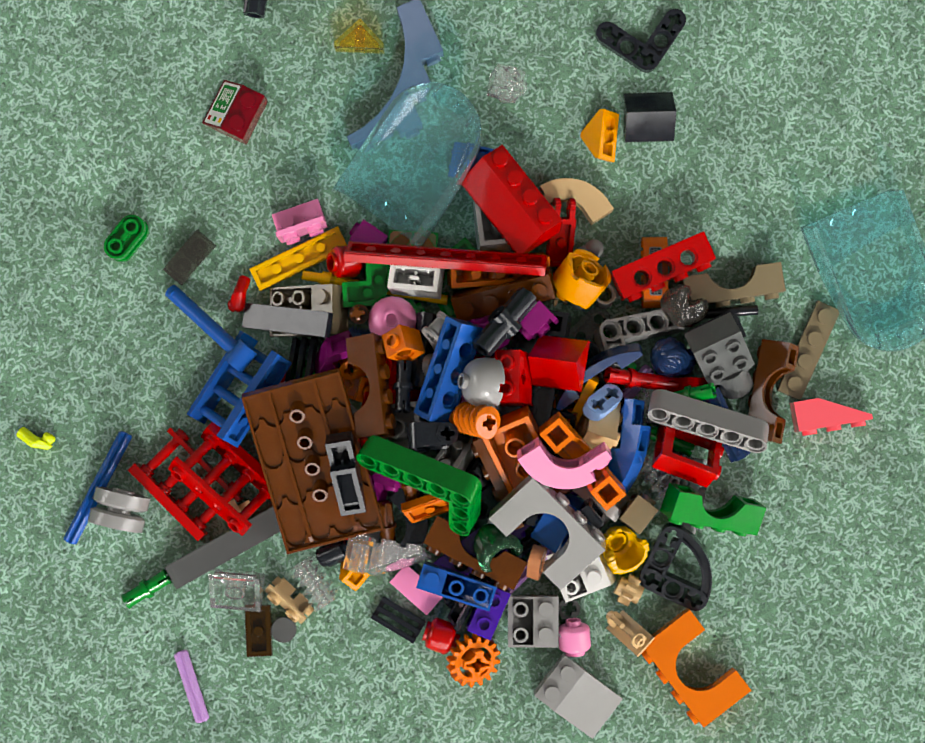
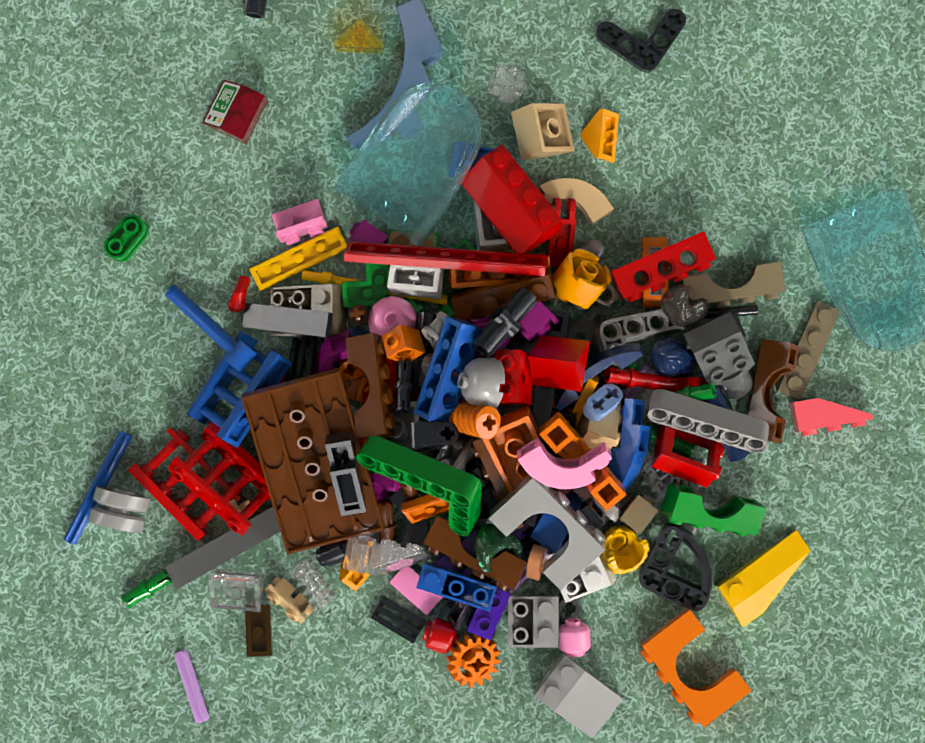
(35, 441): neon yellow arm -> none
(189, 257): clear smoke slope -> none
(283, 629): dark grey tile -> none
(341, 268): red head -> none
(542, 130): none -> tan slope
(628, 590): tan gear -> none
(628, 631): tan hinge -> none
(649, 117): black slope -> none
(759, 581): none -> yellow wedge

